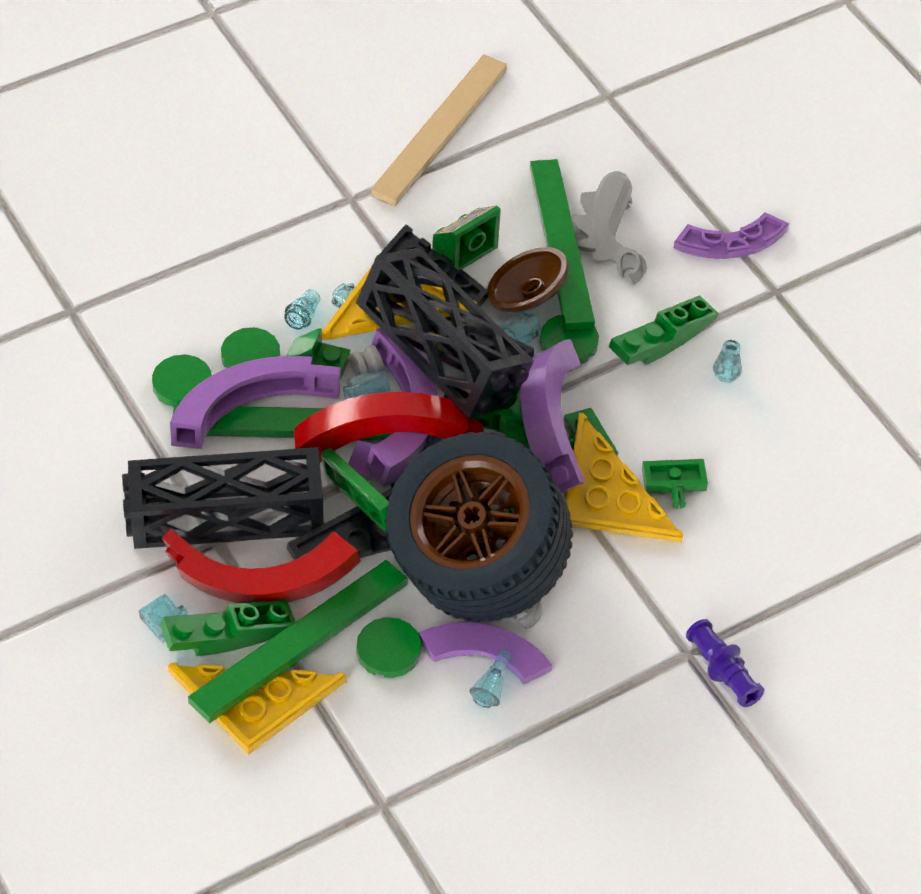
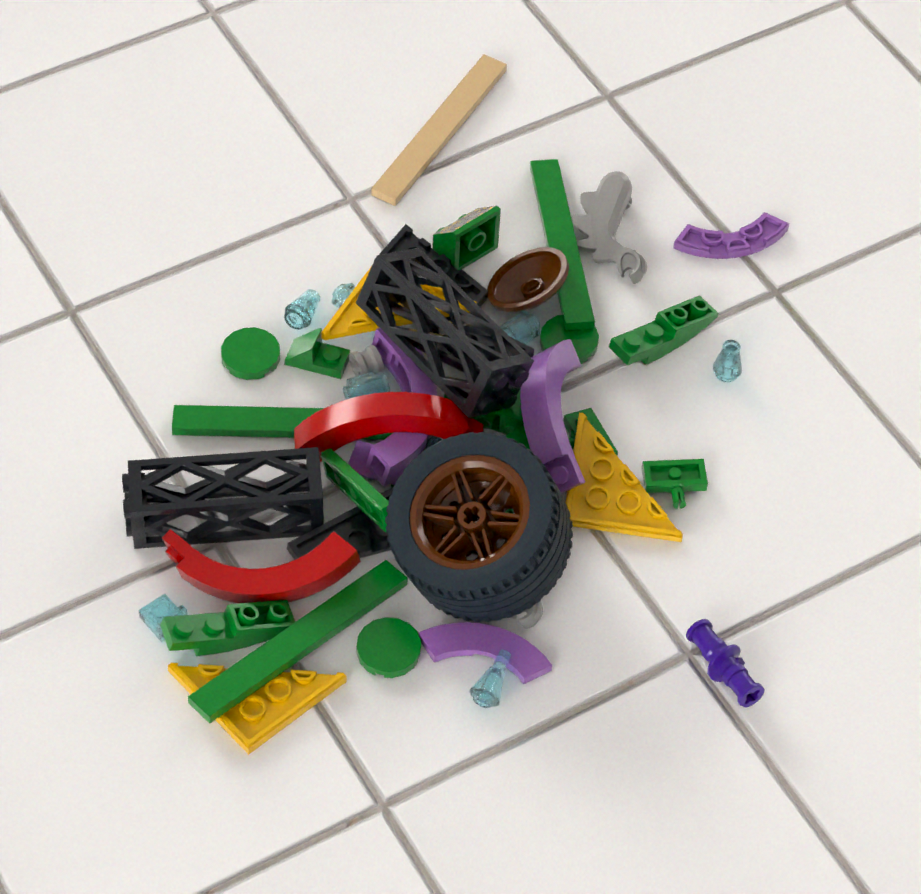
(177, 377): green tile -> none
(244, 384): medium lavender arch -> none

